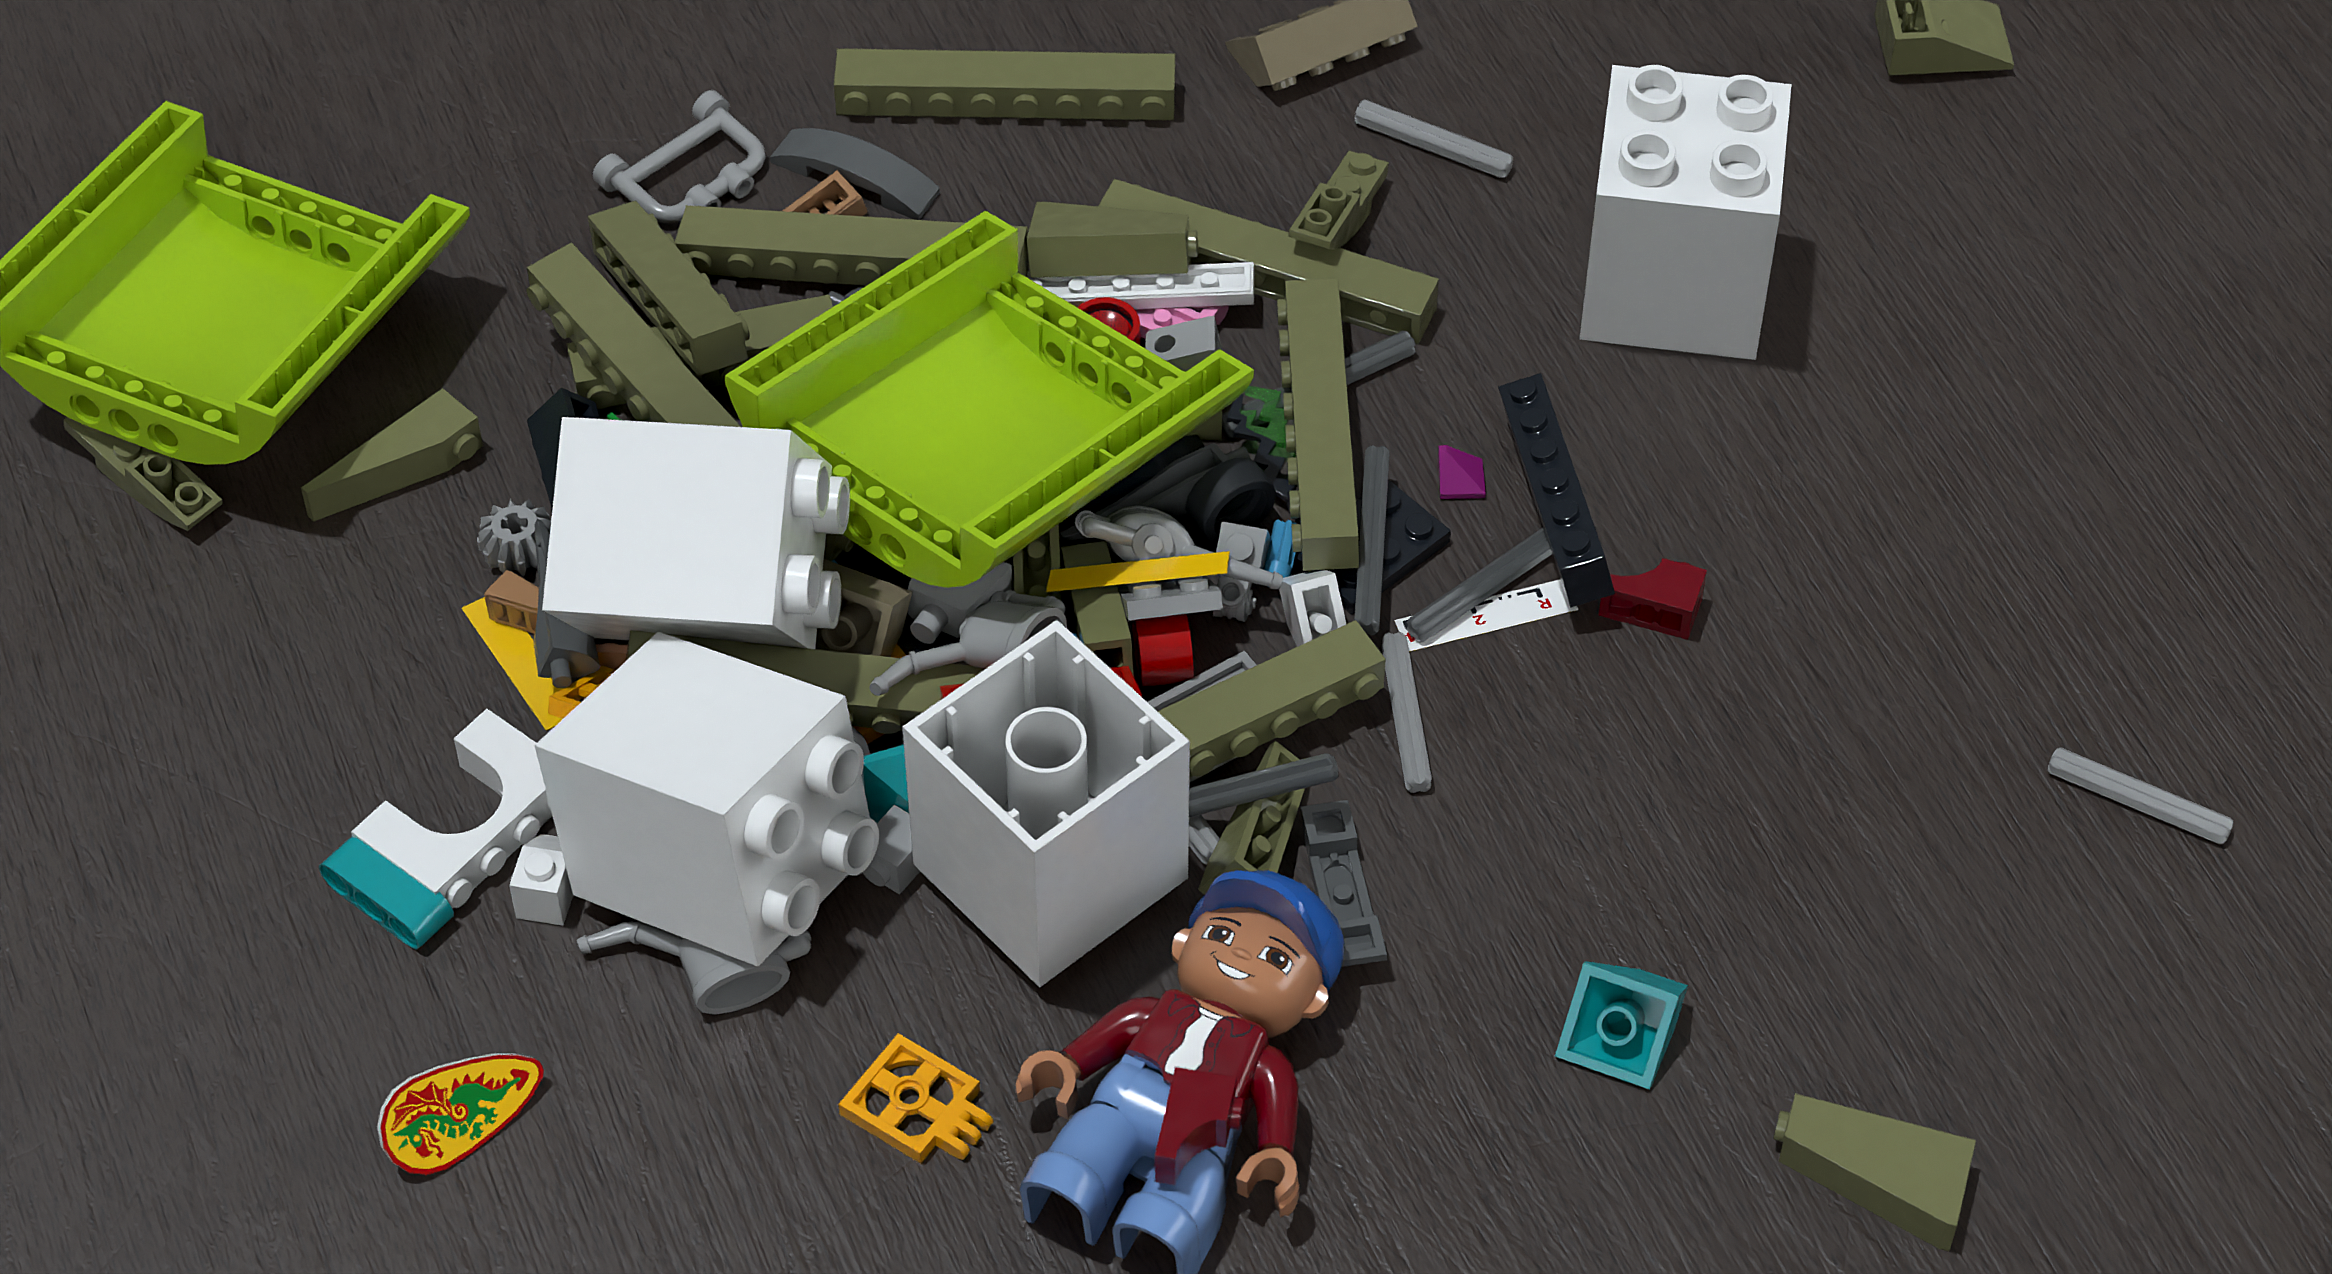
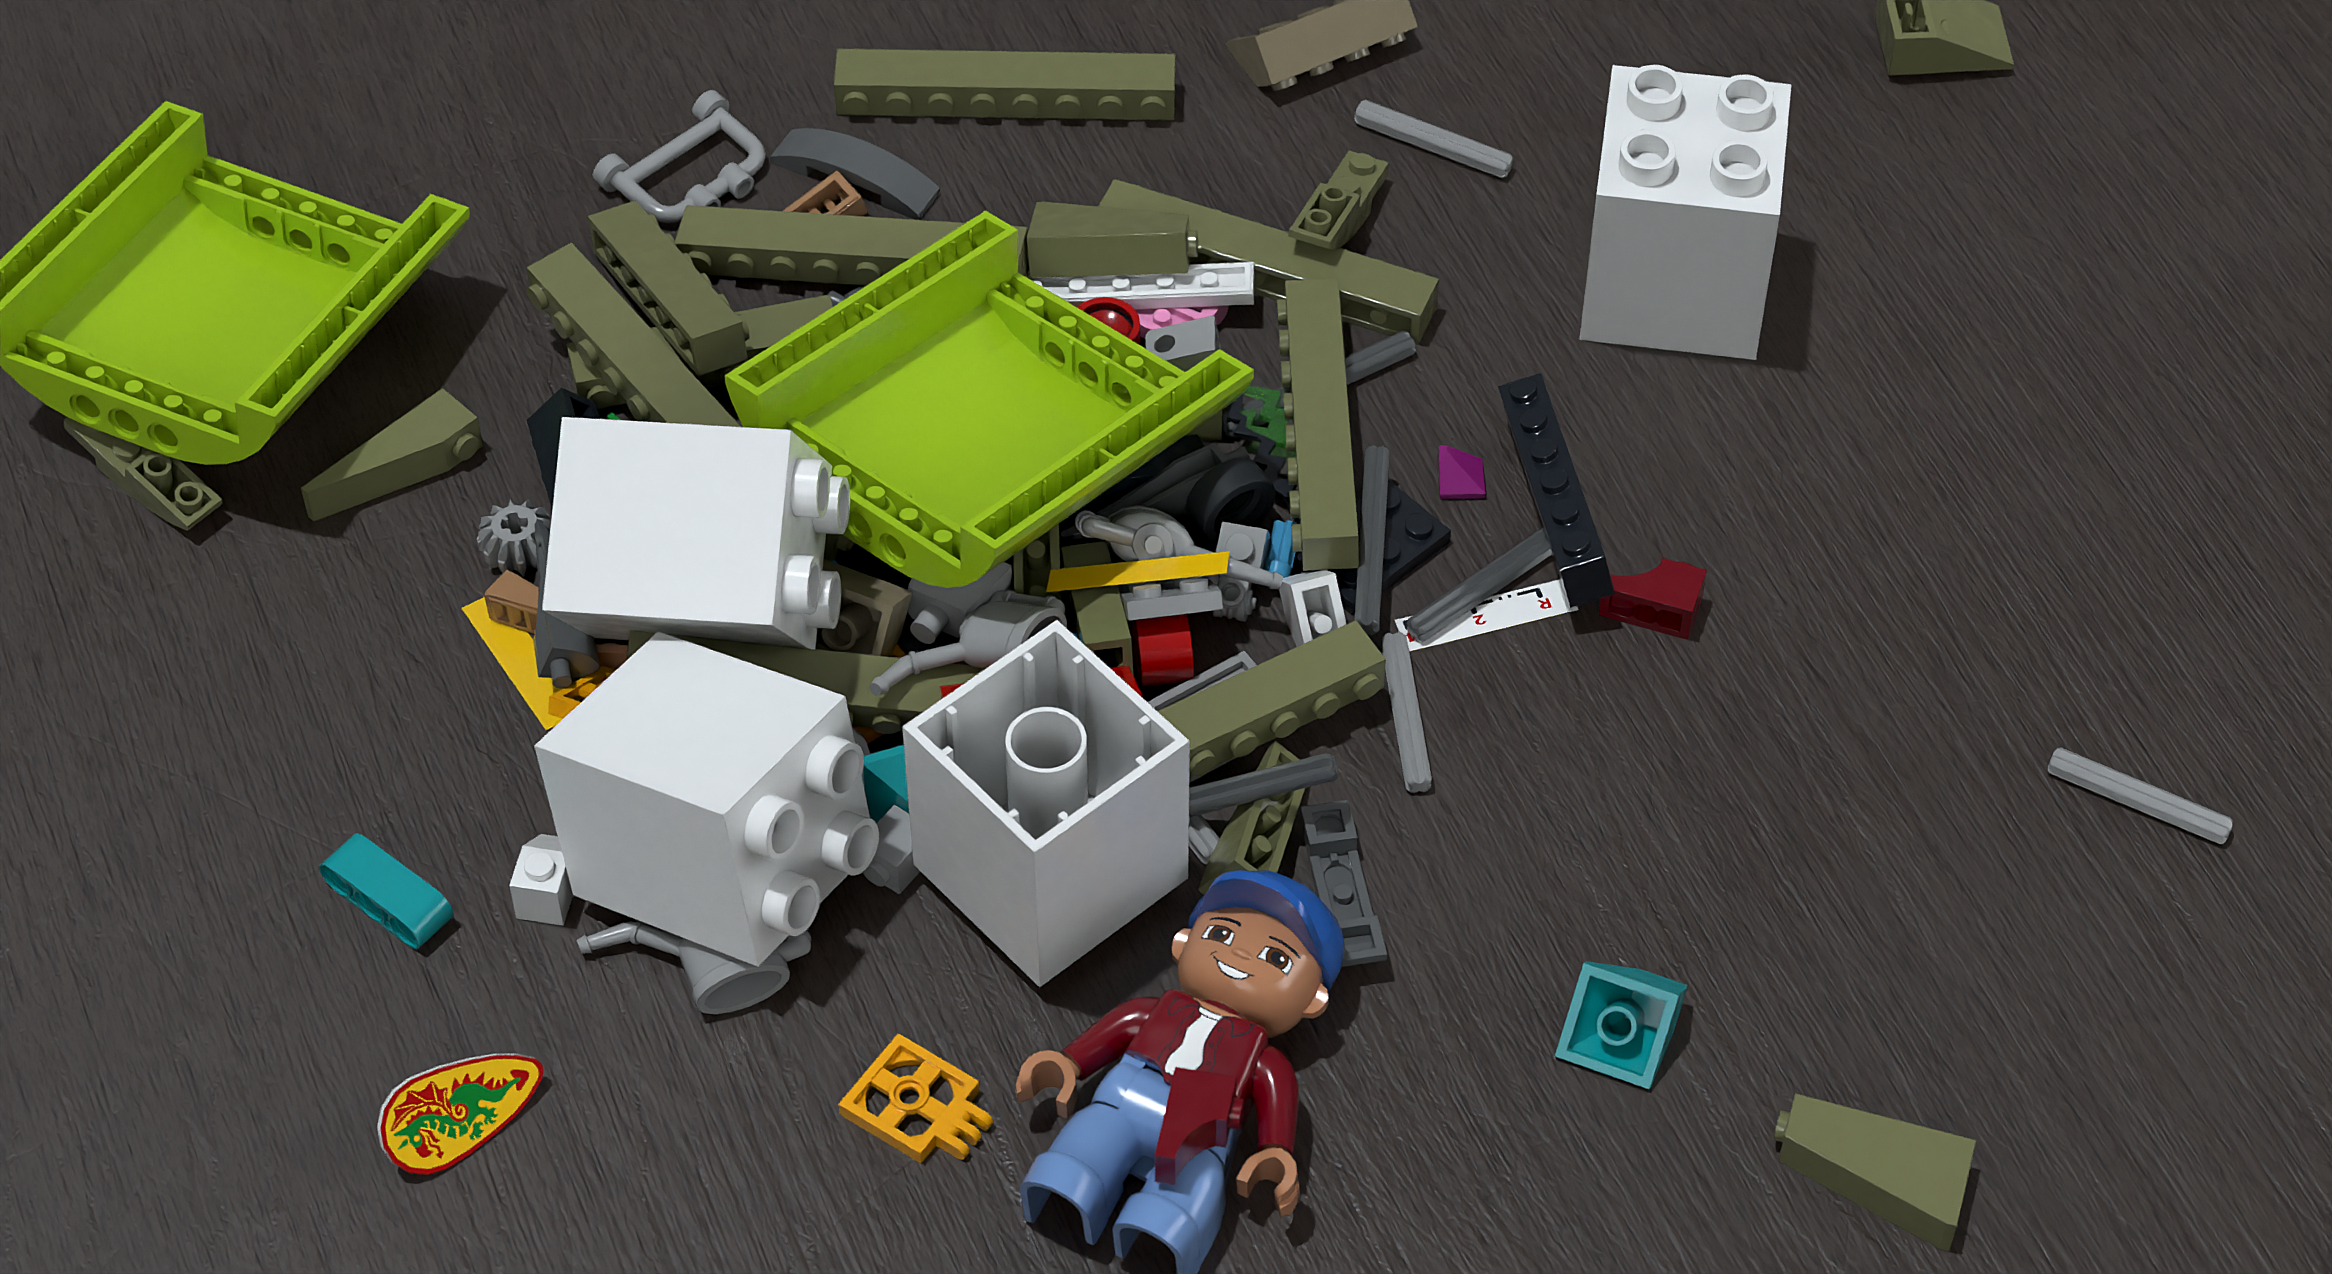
(461, 861): white arch -> none

